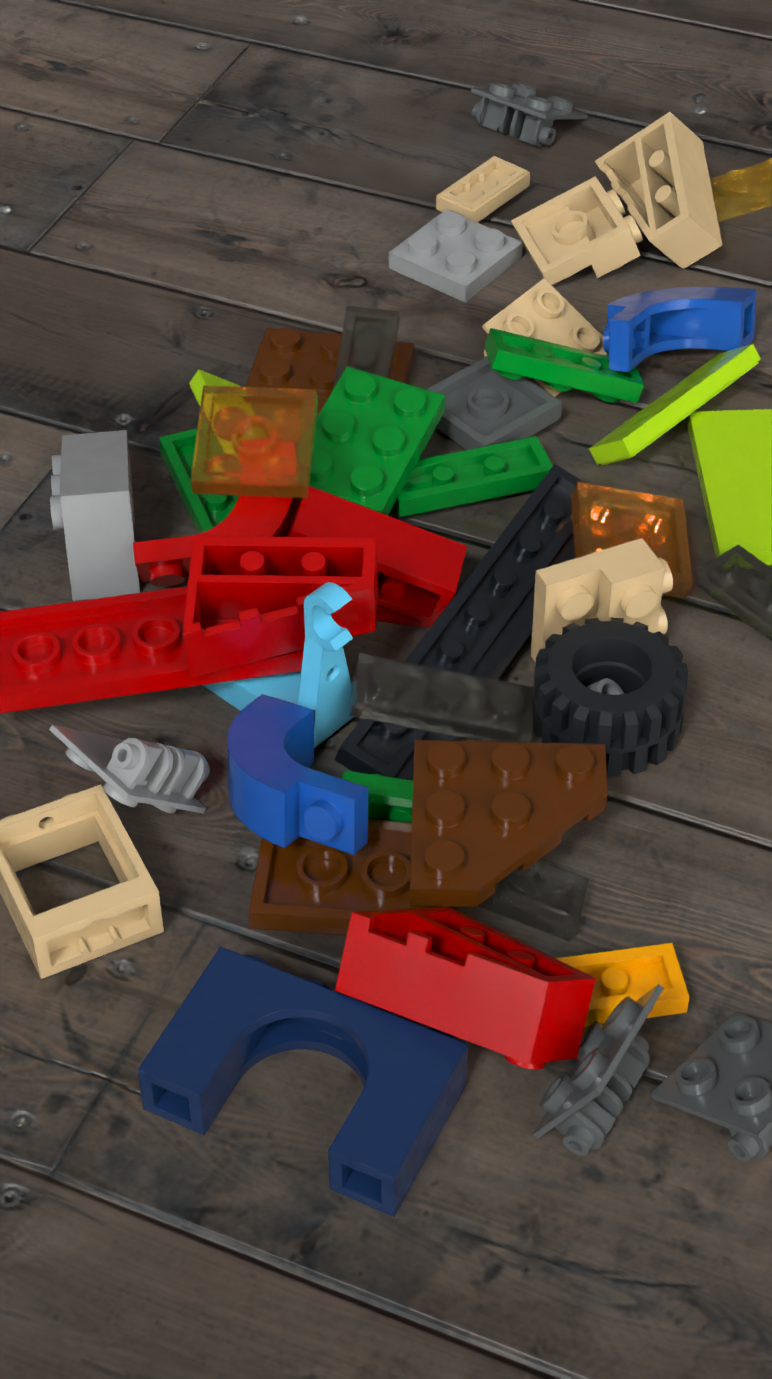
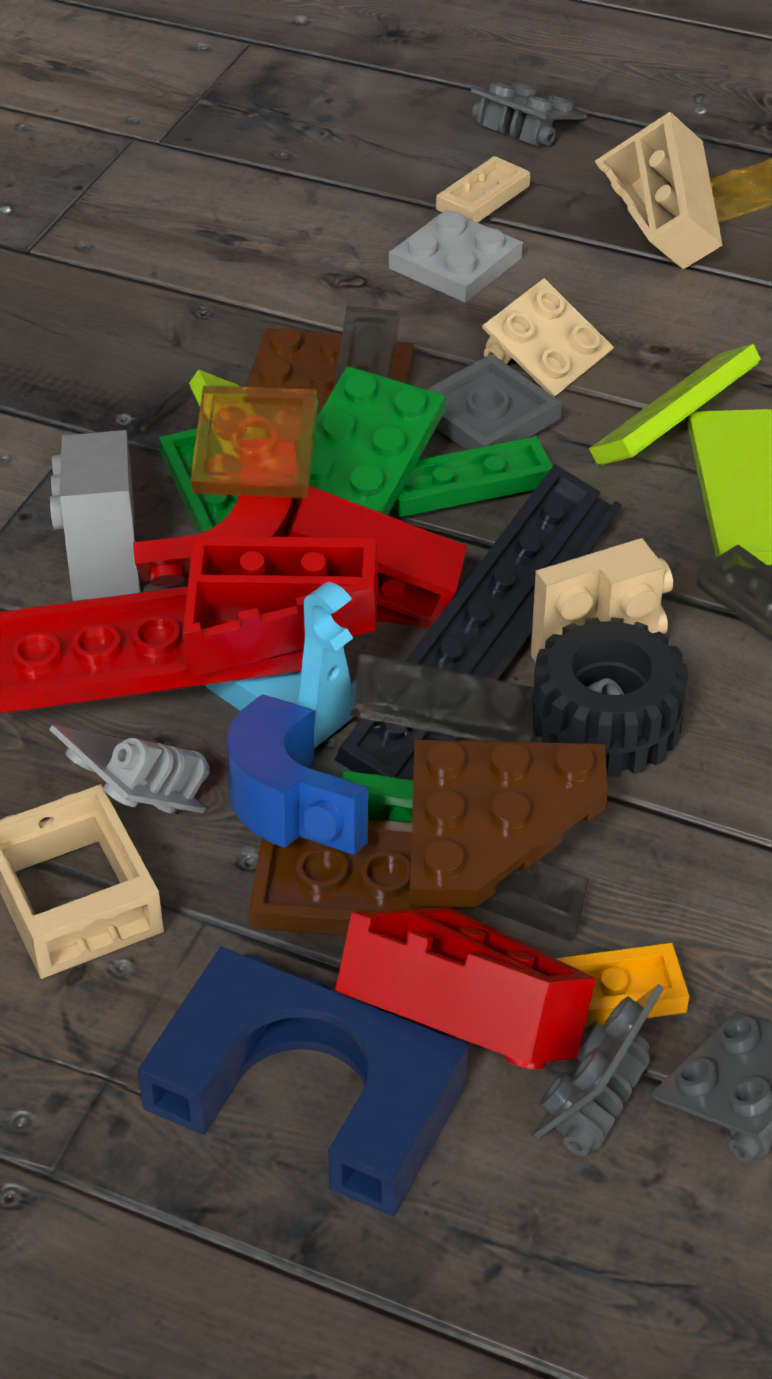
(560, 366): green plate -> none
(578, 232): tan plate -> none
(617, 516): clear orange plate -> none
(678, 320): blue arch -> none

